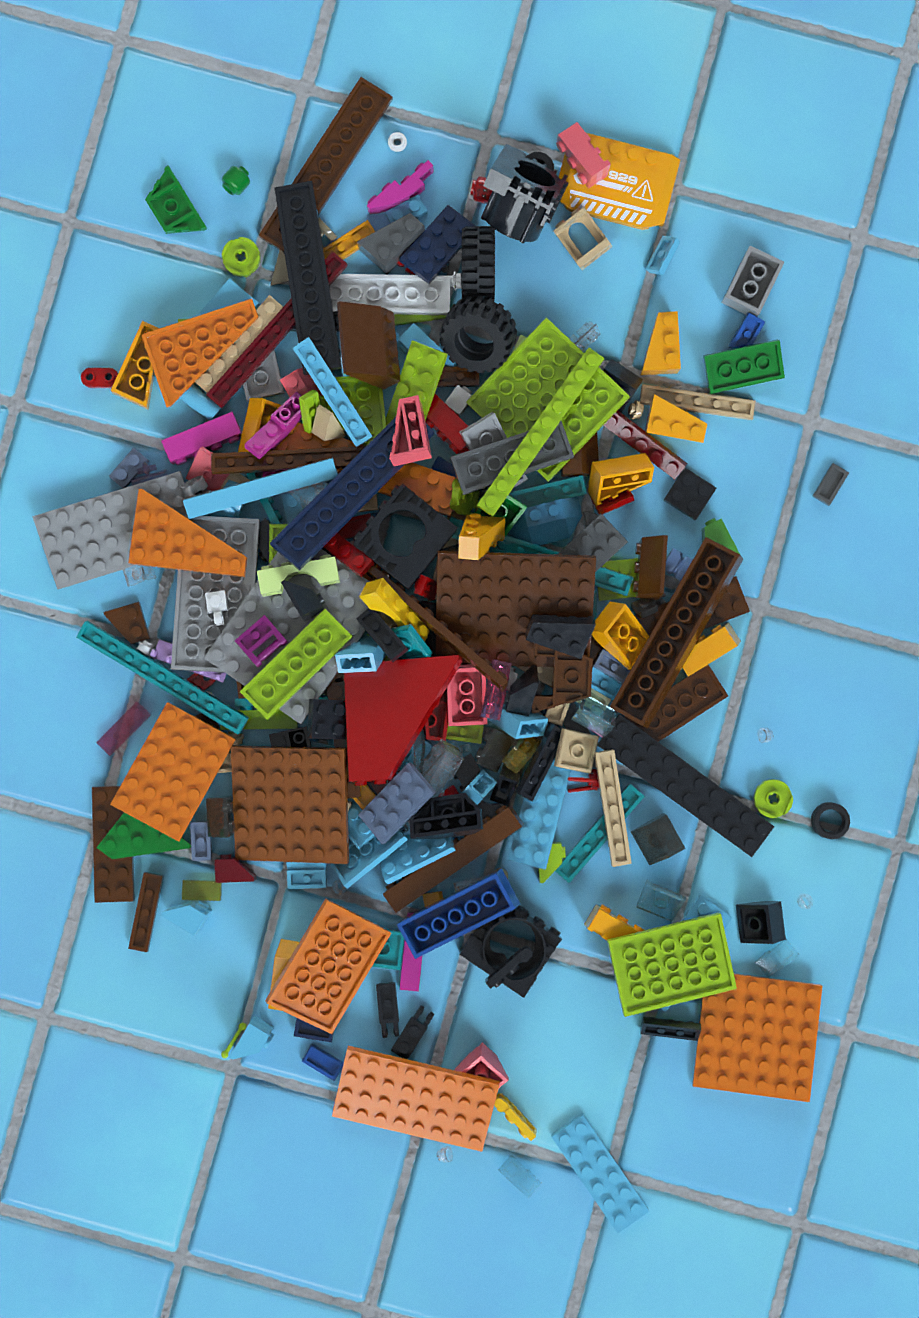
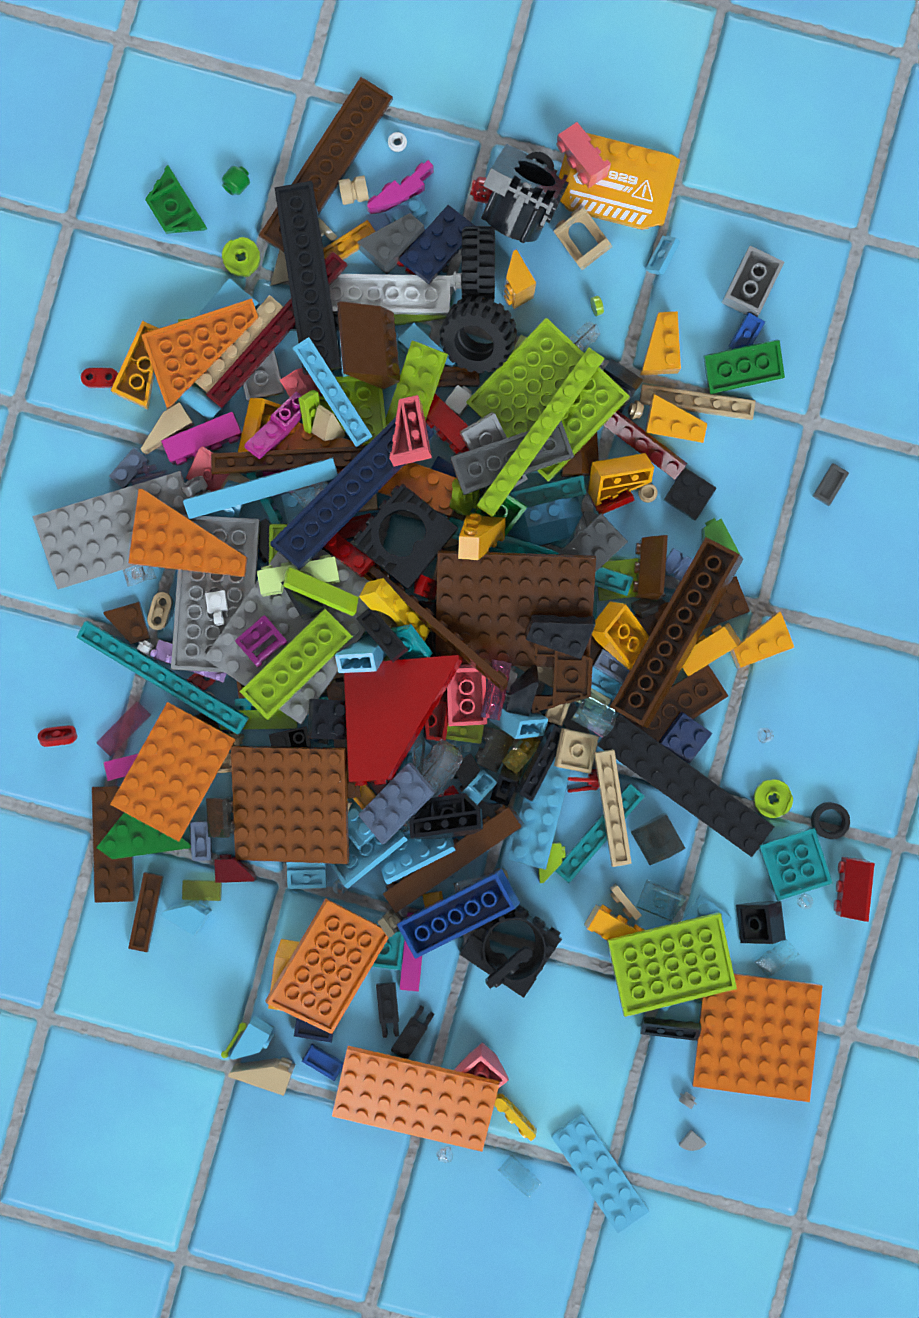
(57, 736): none -> red plate
(118, 767): none -> dark pink slope
(158, 610): none -> tan plate
(170, 423): none -> tan slope
(266, 1074): none -> tan slope
(320, 591): none -> lime tile
(353, 190): none -> tan wheel
(389, 922): none -> dark tan plate
(519, 282): none -> light orange slope
(596, 305): none -> lime tile
(619, 896): none -> tan plate
(647, 493): none -> tan plate
(685, 737): none -> dark blue plate
(687, 1099): none -> light grey plate
(692, 1142): none -> light grey tile
(764, 642): none -> light orange wedge
(795, 864): none -> teal plate
(854, 888): none -> red slope

